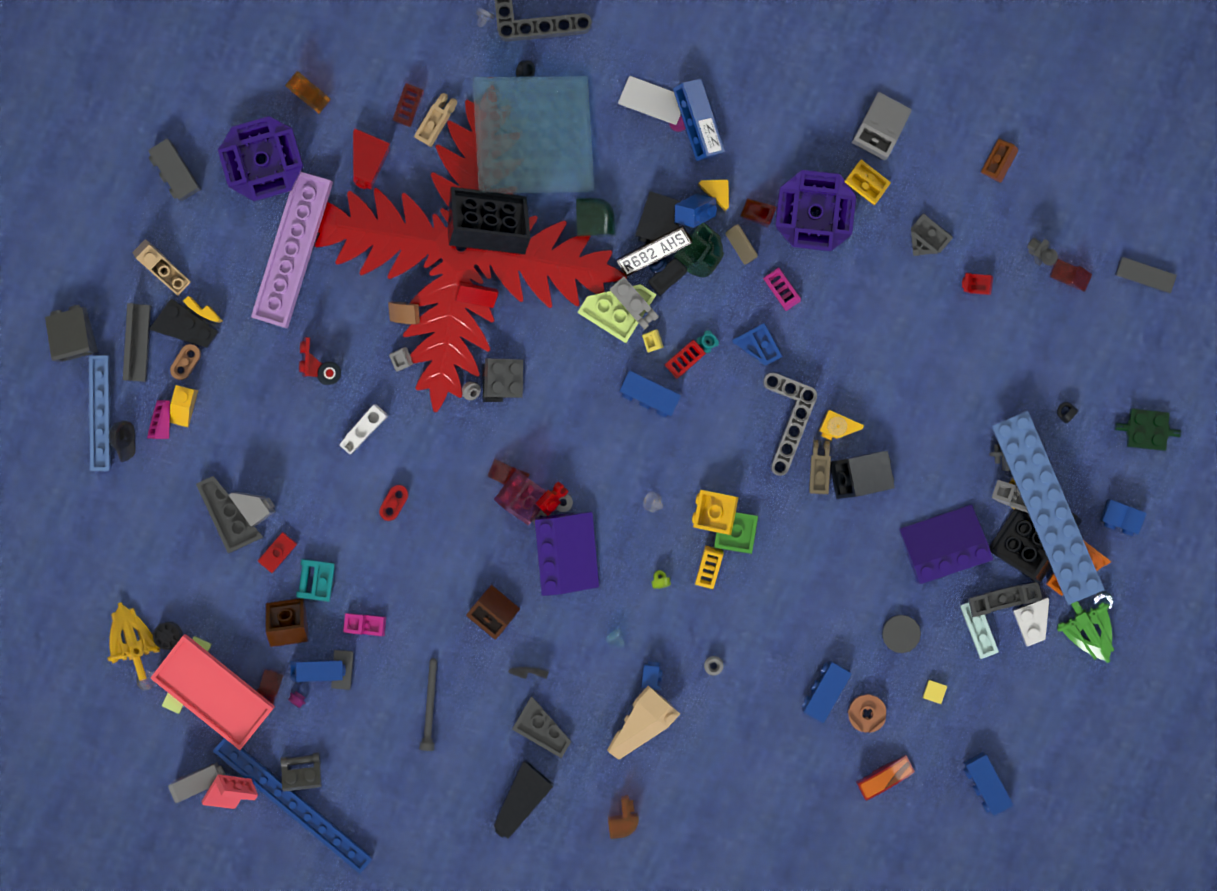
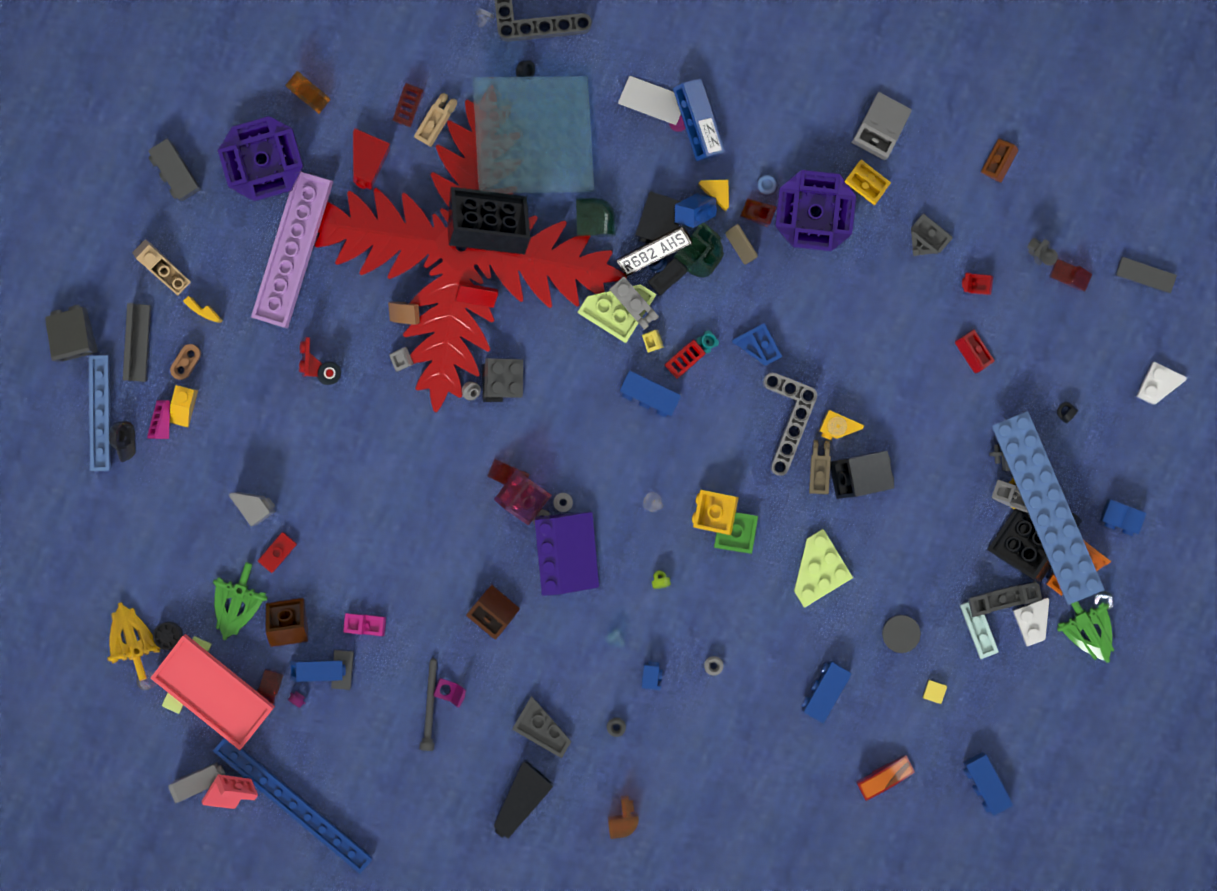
(183, 325): black wing -> none
(227, 518): dark grey wing -> none
(229, 621): none -> bright green bar
(301, 778): dark grey plate -> none
(322, 580): teal plate -> none
(363, 428): white leg -> none
(394, 502): red plate -> none
(456, 693): none -> magenta bracket
(522, 671): clear smoke slope -> none
(550, 499): red plate -> none
(616, 733): none -> dark grey plate
(648, 718): tan wedge -> none
(711, 551): yellow slope -> none
(766, 184): none -> medium blue tile
(792, 302): dark pink slope -> none
(819, 569): none -> yellowish green plate
(867, 702): nougat plate -> none
(945, 544): dark purple slope -> none
(974, 351): none -> red slope
(1148, 429): dark green plate -> none
(1159, 383): none -> white wing

